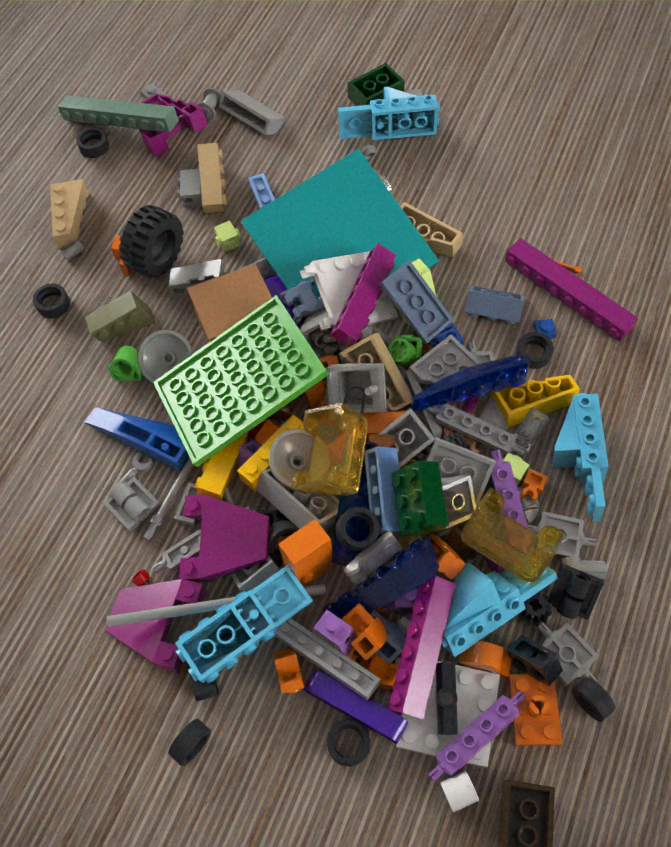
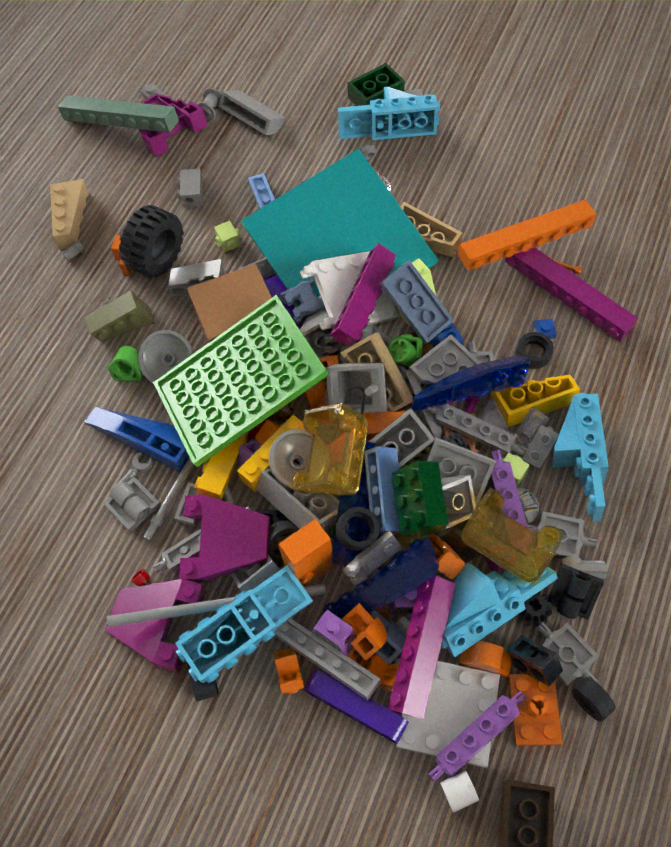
(46, 291): black tyre -> none
(95, 150): black tyre -> none
(189, 742): black tyre -> none
(211, 177): tan wedge -> none
(348, 724): black tyre -> none
(383, 440): clear orange slope -> none
(446, 714): black piece -> none
(494, 304): sand blue slope -> none
(526, 235): none -> orange brick
(533, 484): orange plate -> none
(540, 446): none -> light grey hinge

